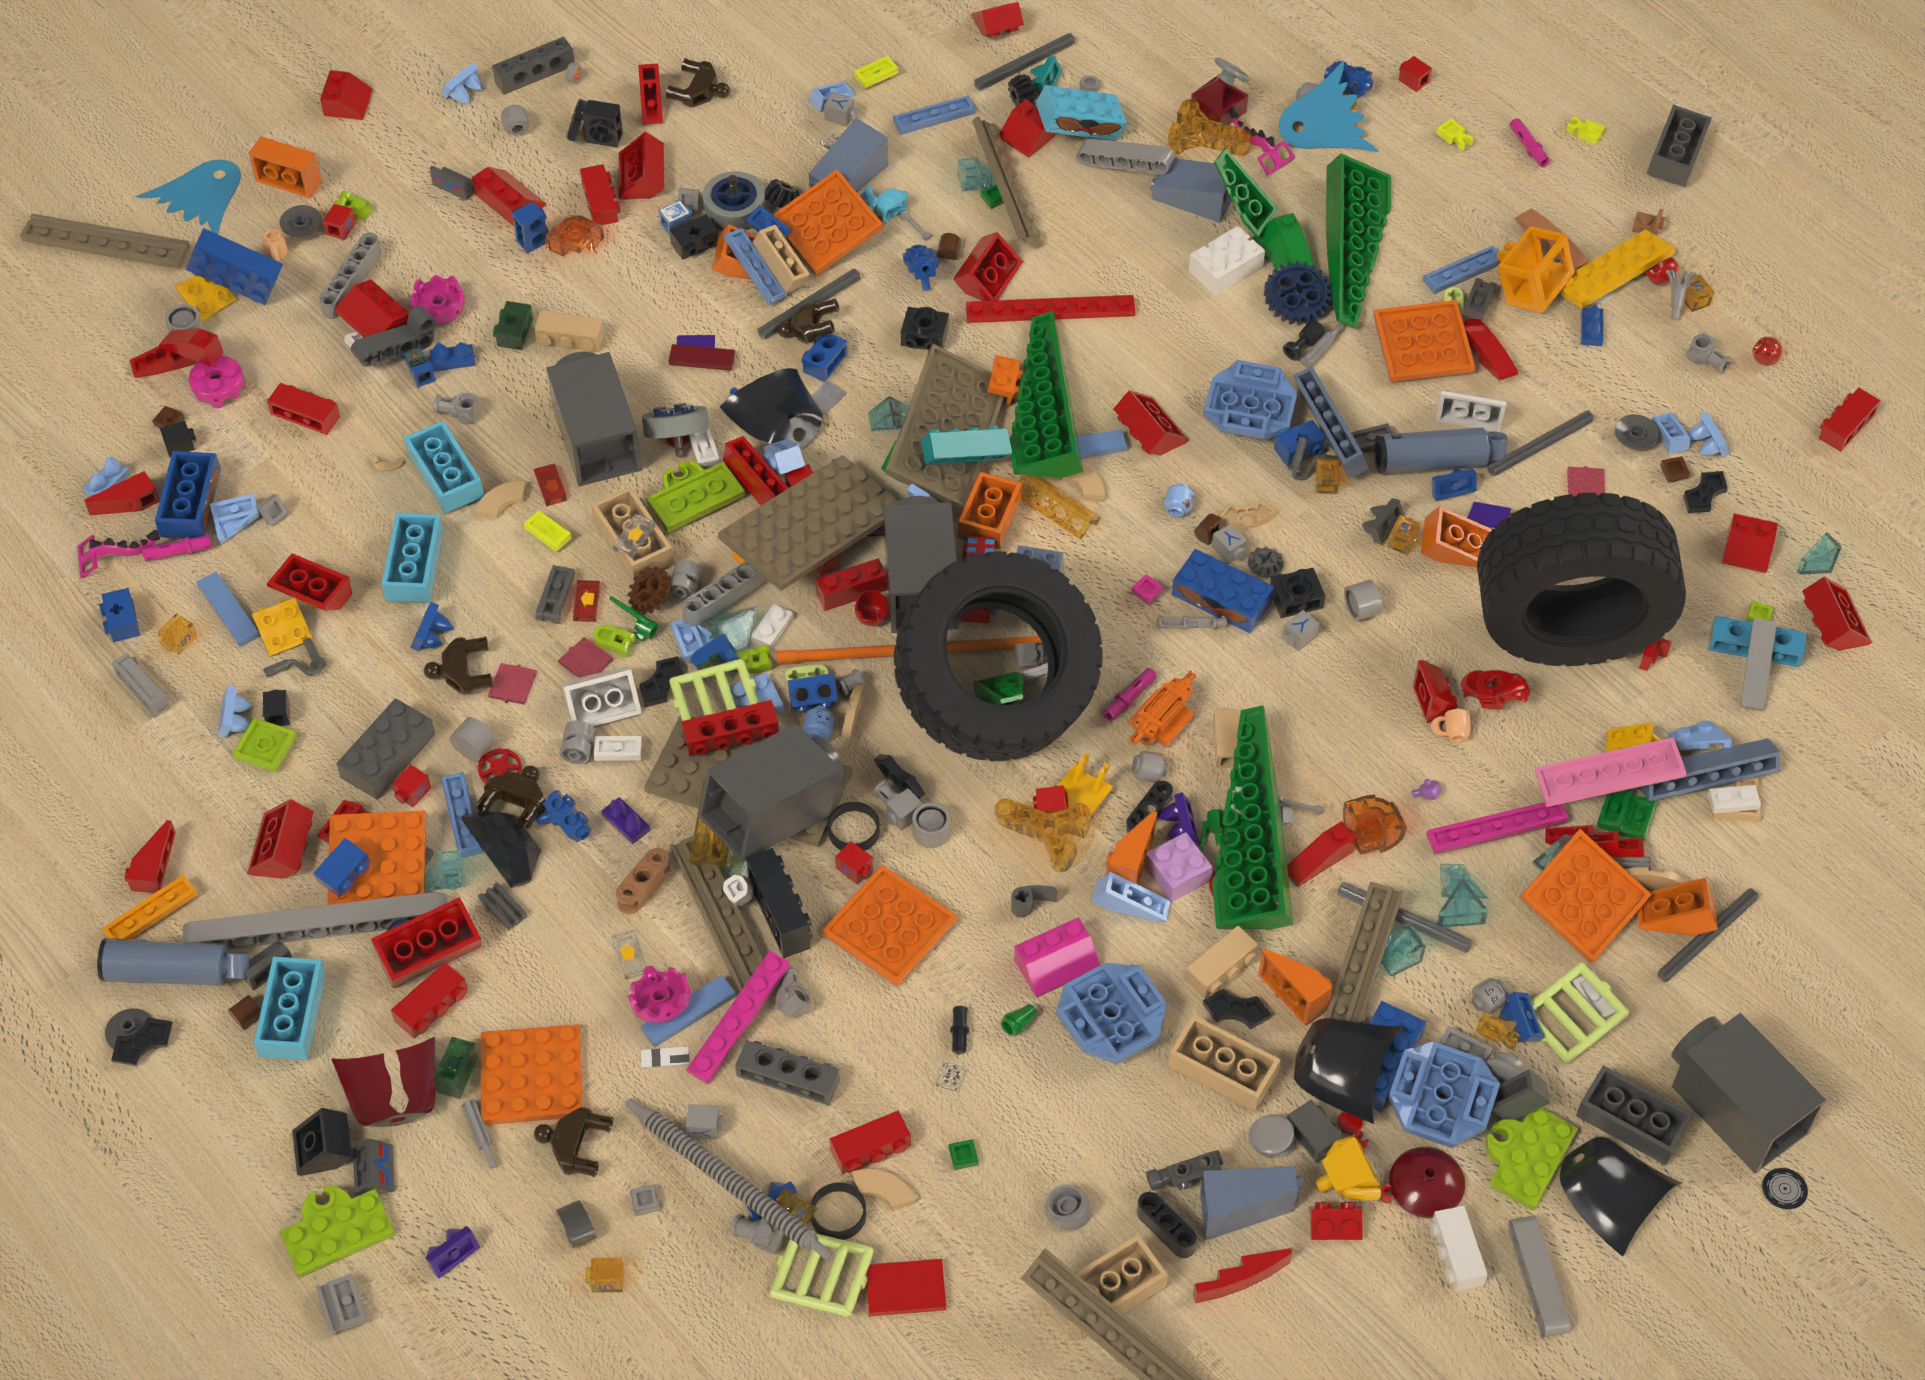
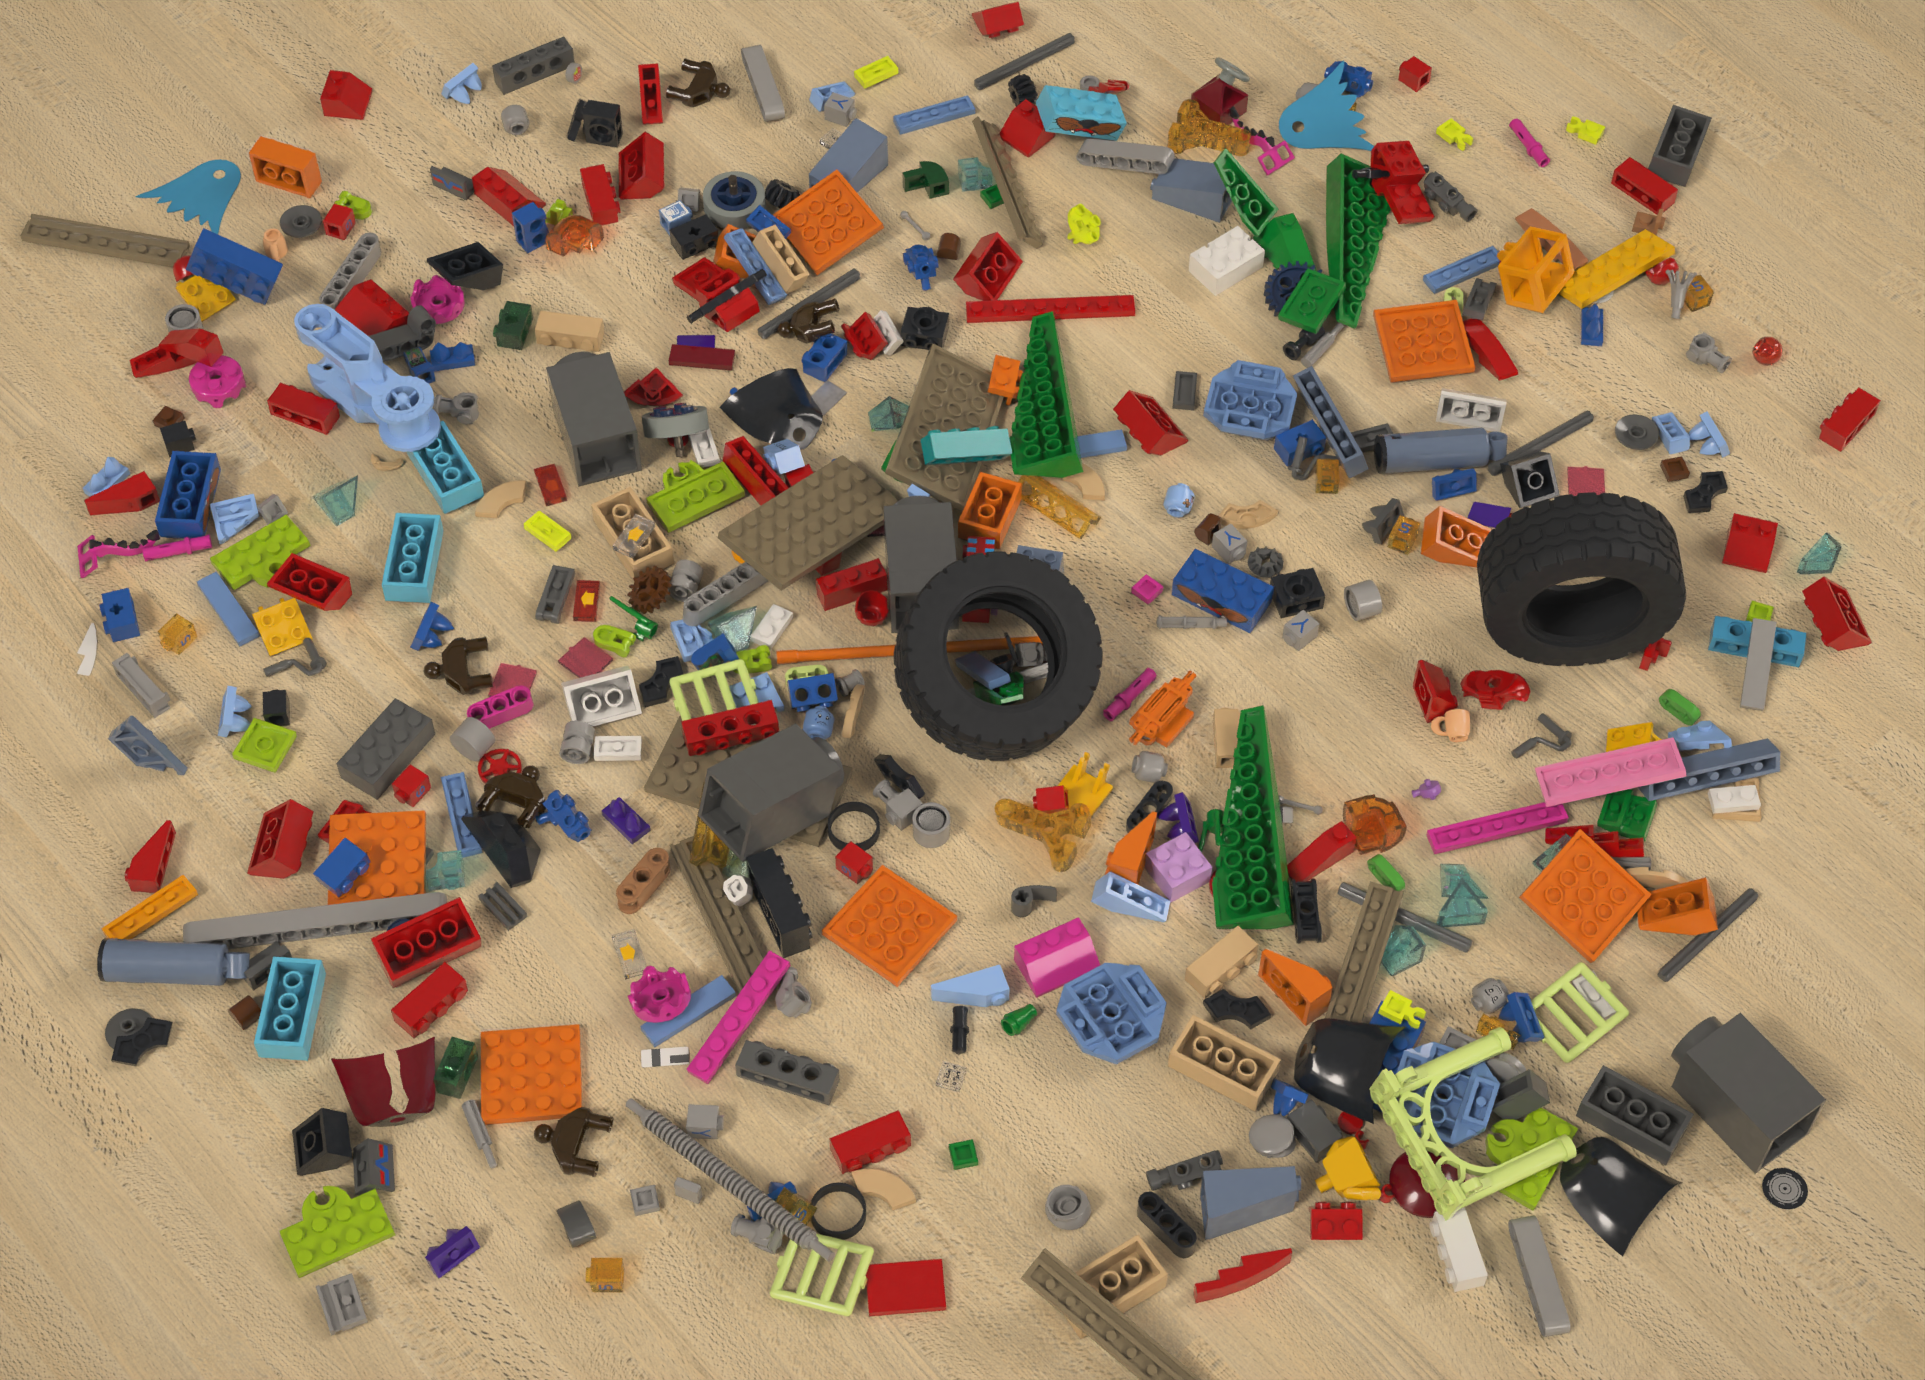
(88, 649): none -> white sticker
(143, 747): none -> sand blue wing
(179, 268): none -> red hair
(260, 553): none -> lime plate
(338, 500): none -> clear light blue slope
(364, 384): none -> light blue arm
(469, 267): none -> black slope
(507, 699): none -> dark pink beam
(557, 212): none -> lime tile
(653, 390): none -> red brick
(688, 1190): none -> light grey tile
(719, 293): none -> red piece
(762, 83): none -> light grey beam
(865, 336): none -> red bracket
(887, 203): medium azure animal -> none
(889, 331): none -> white plate
(928, 175): none -> dark green brick
(978, 988): none -> light blue slope
(982, 670): none -> medium blue tile
(1006, 661): none -> black bracket
(1046, 73): teal tile -> none
(1083, 225): none -> neon yellow plate
(1111, 87): none -> red brick
(1184, 390): none -> dark grey tile
(1286, 1097): none -> blue tile
(1305, 897): none -> black piece
(1311, 301): none -> green plate
(1385, 873): none -> bright green beam
(1396, 176): none -> red piece
(1399, 1007): none -> neon yellow plate
(1447, 200): none -> dark grey brick
(1451, 1195): none -> yellowish green arch
(1530, 478): none -> black slope
(1563, 738): none -> dark grey piece
(1644, 186): none -> red brick
(1679, 707): none -> bright green beam

